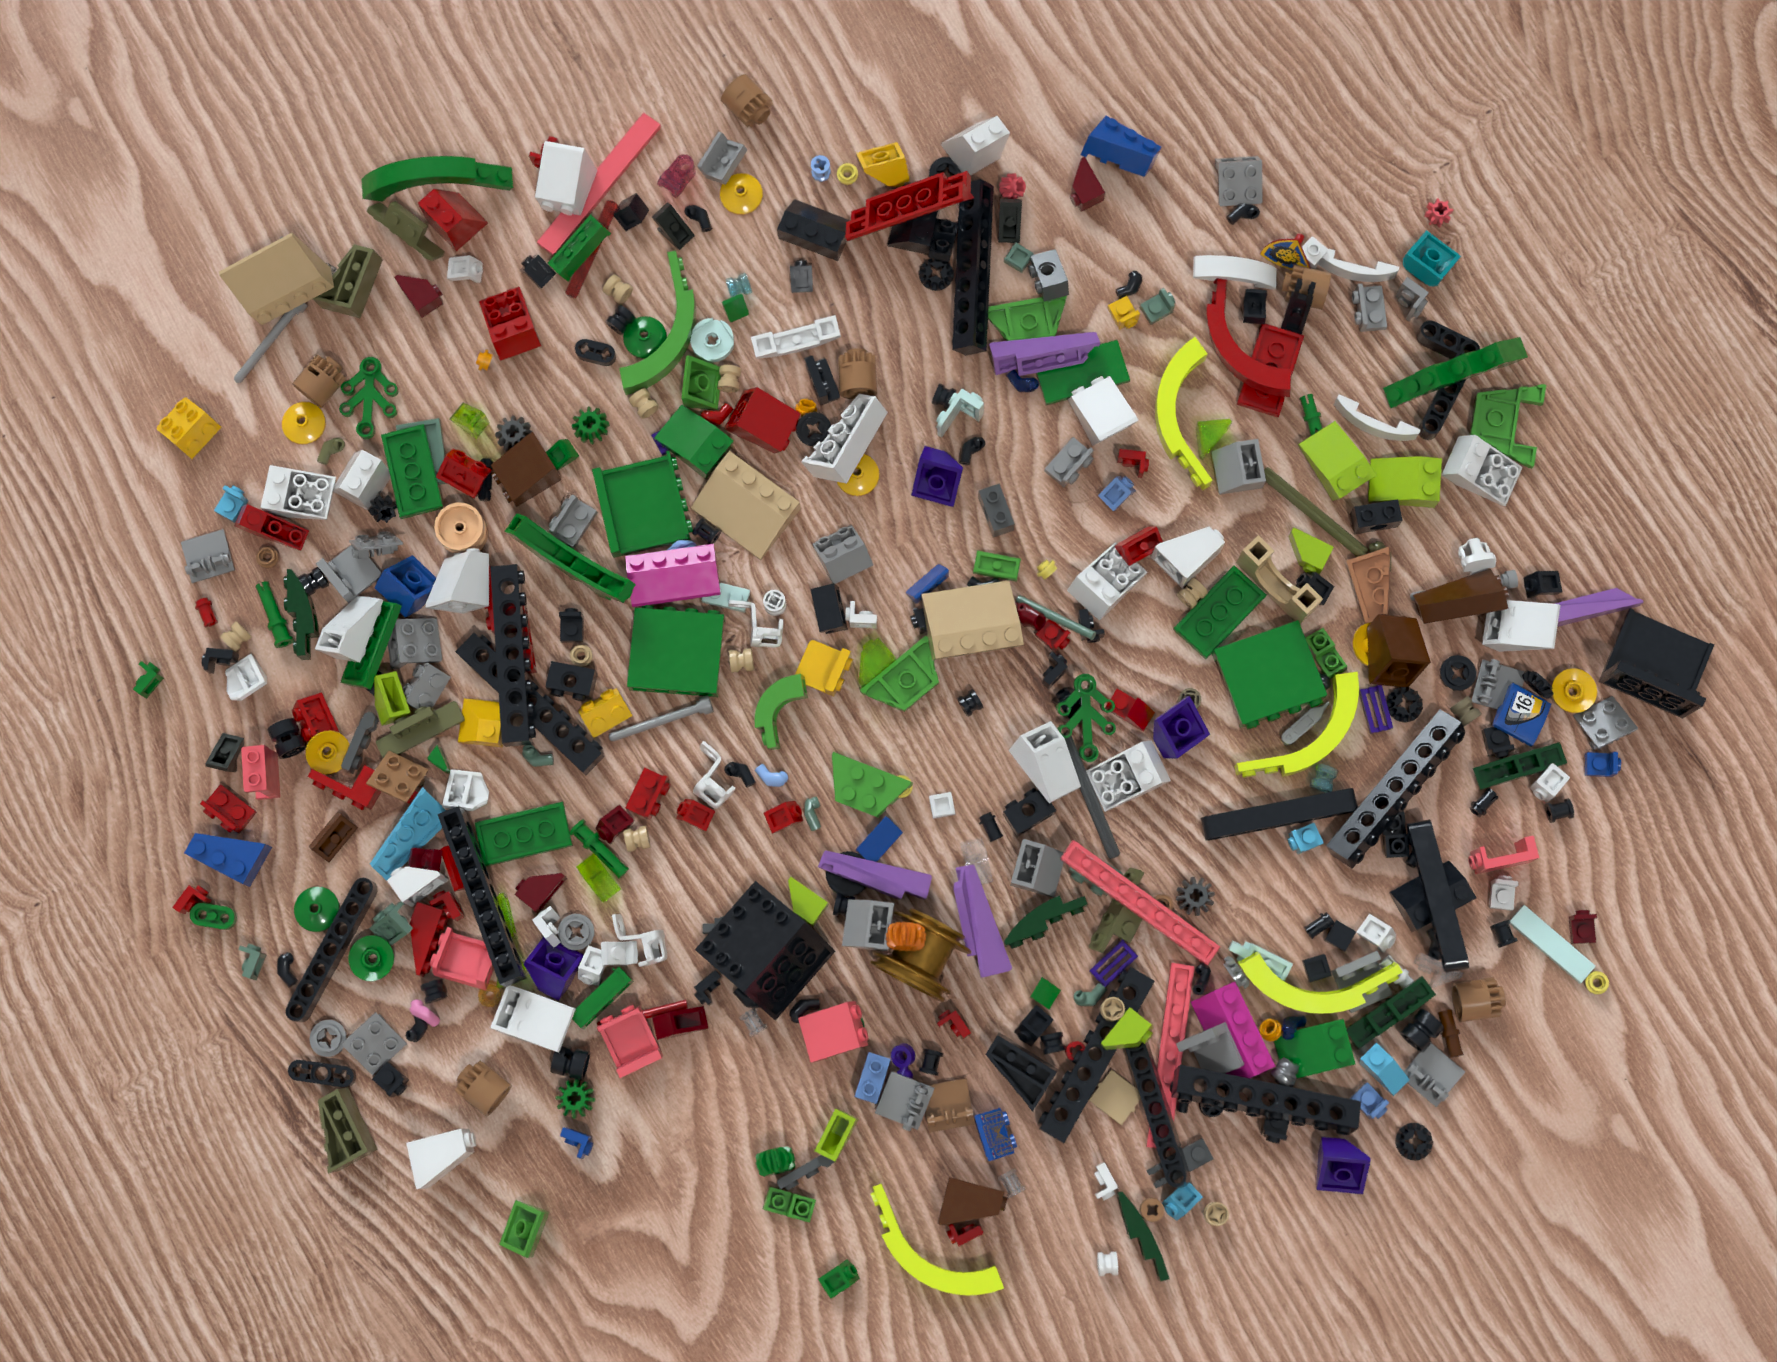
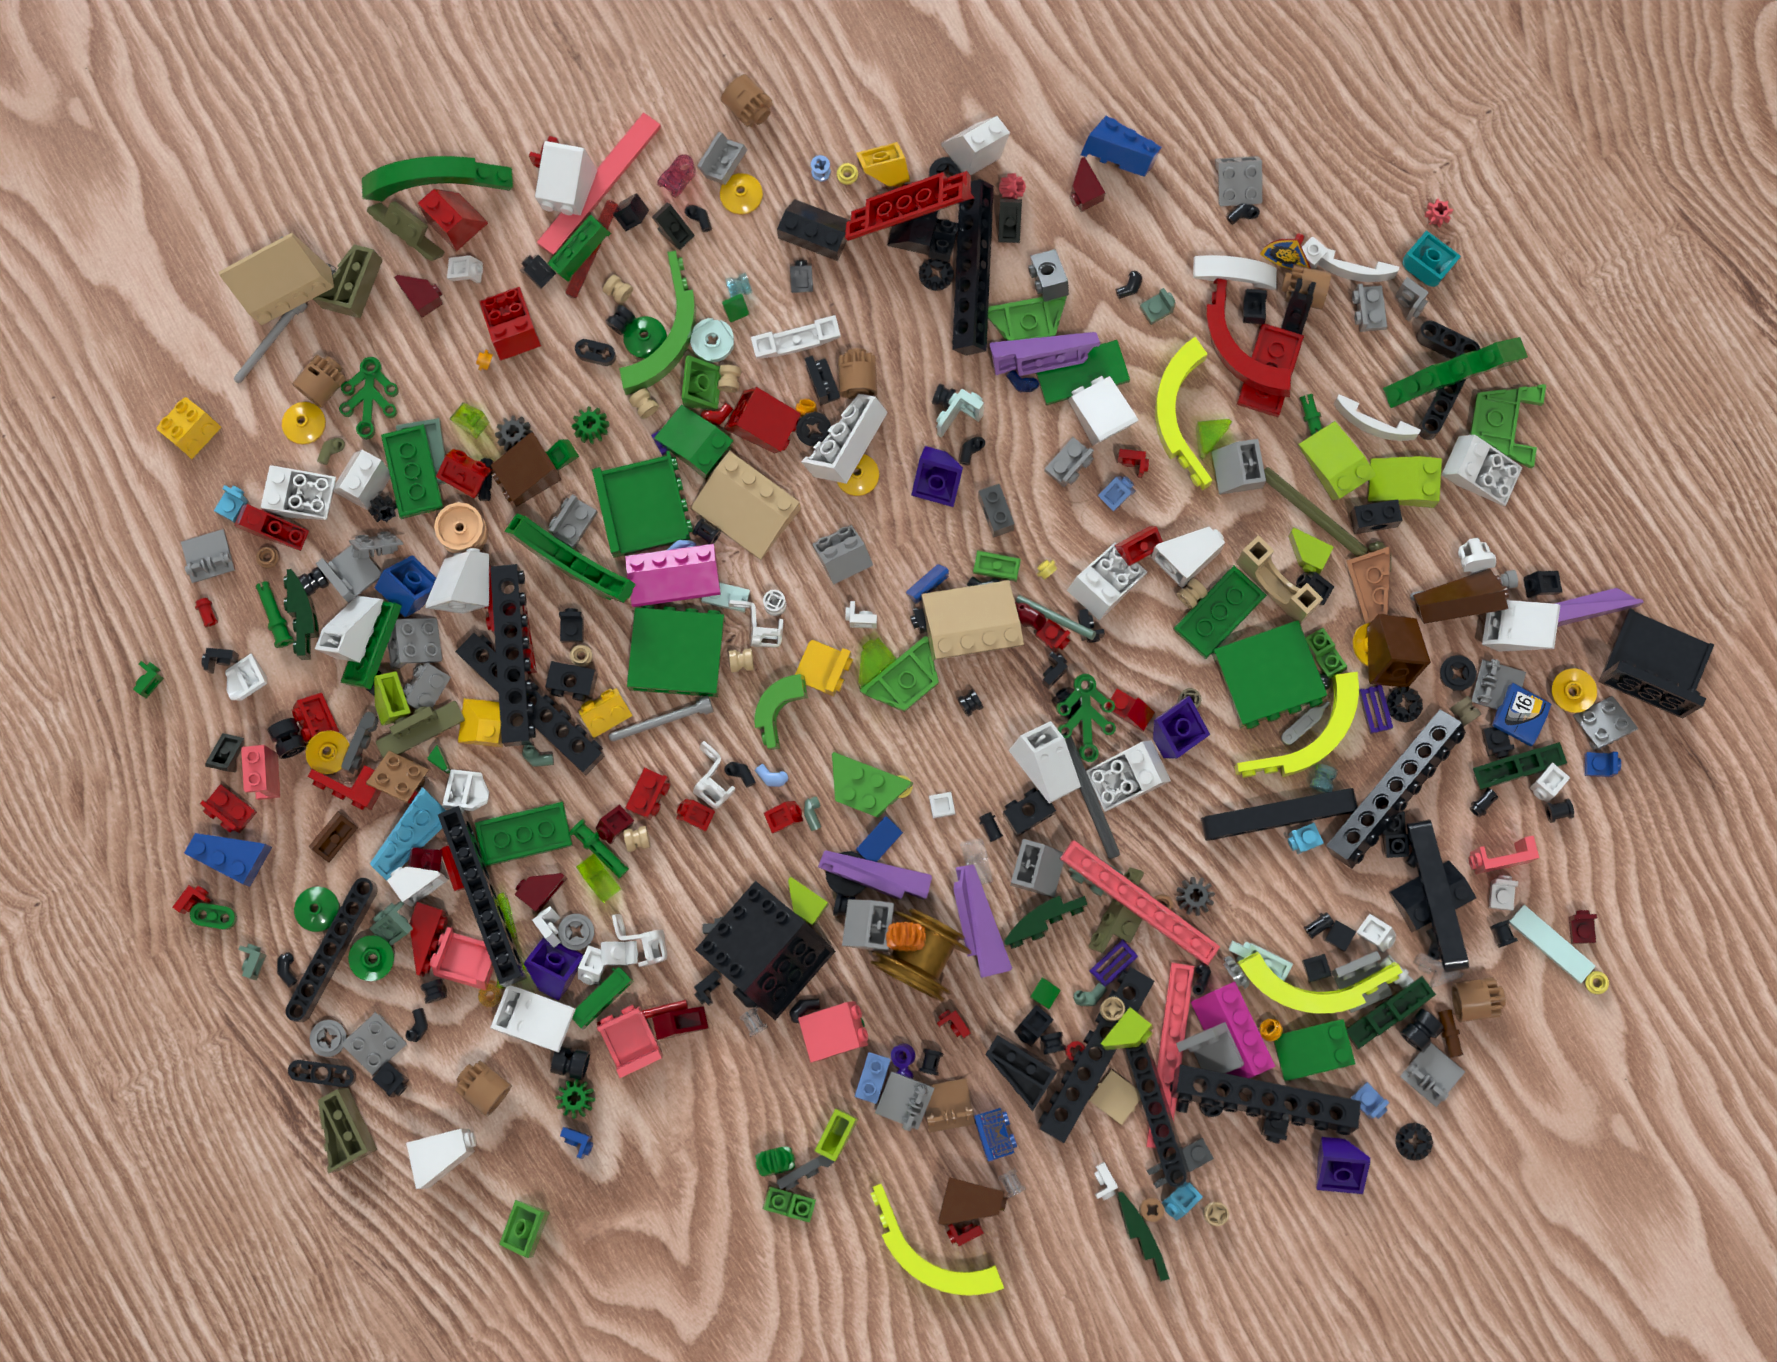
(235, 636): tan wheel -> none
(422, 1012): bright pink arm -> none
(451, 906): red bracket -> none
(829, 609): black hinge -> none
(839, 1278): green bracket -> none
(1018, 257): sand green tile -> none
(1107, 1263): white wheel -> none
(1123, 313): yellow bracket -> none
(1285, 1072): flat silver arm -> none
(1290, 1025): arm -> none
(1384, 1069): medium azure slope -> none
(1538, 684): black gear -> none

